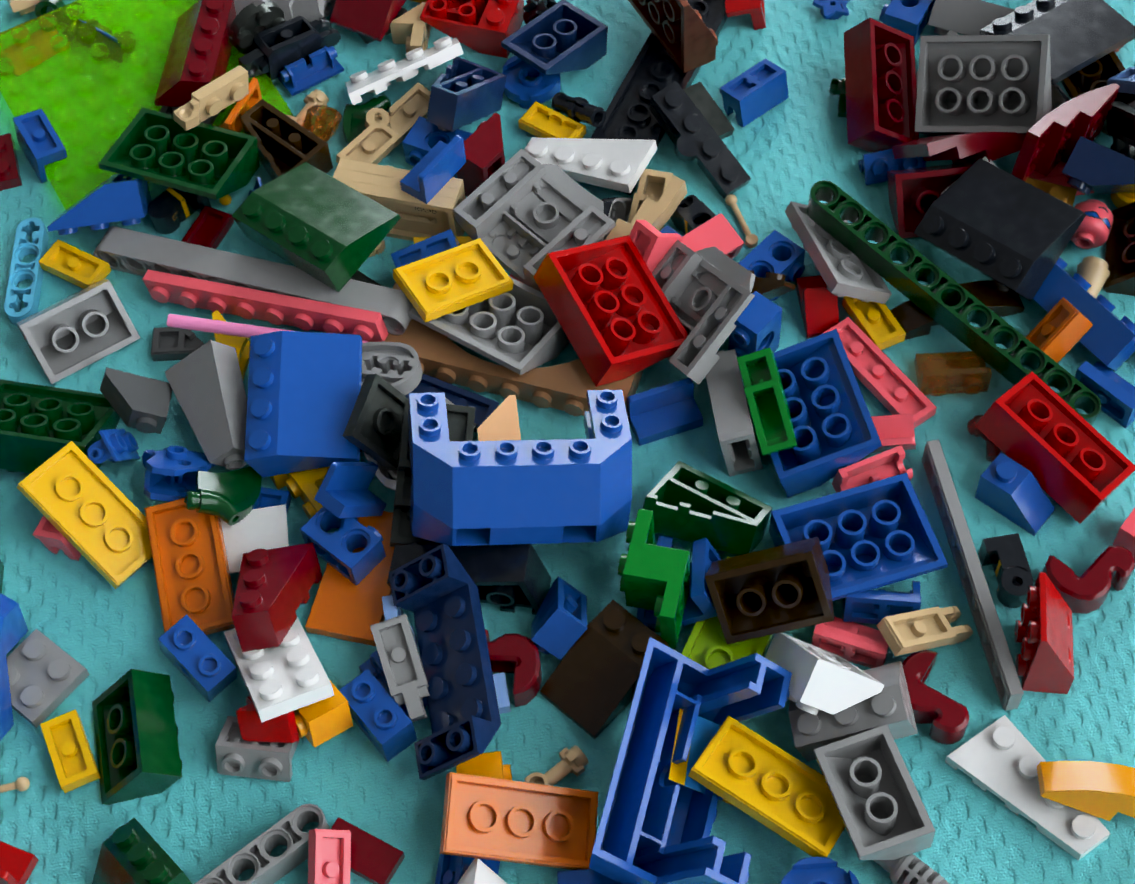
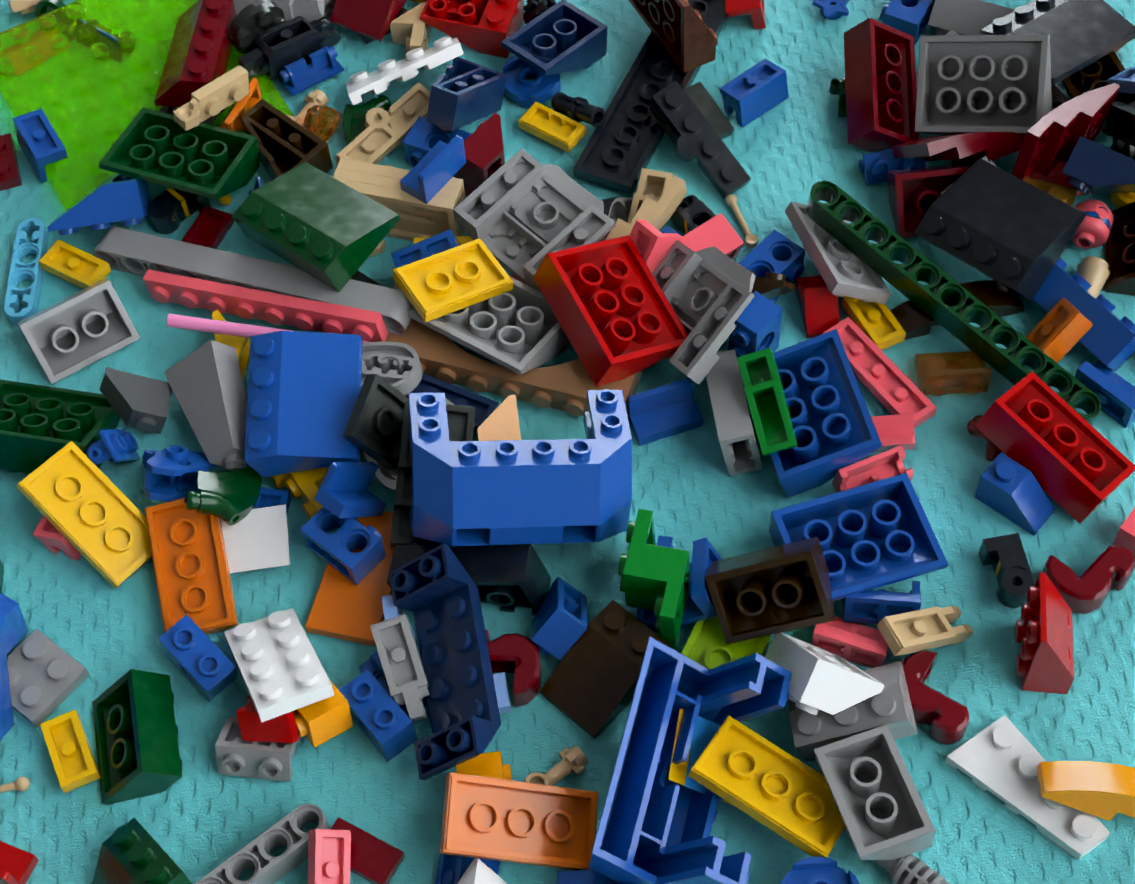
(173, 343): dark grey tile -> none
(270, 591): dark red wedge -> none
(597, 162): white wing -> none
(699, 506): dark green wedge -> none
(972, 577): light grey tile -> none

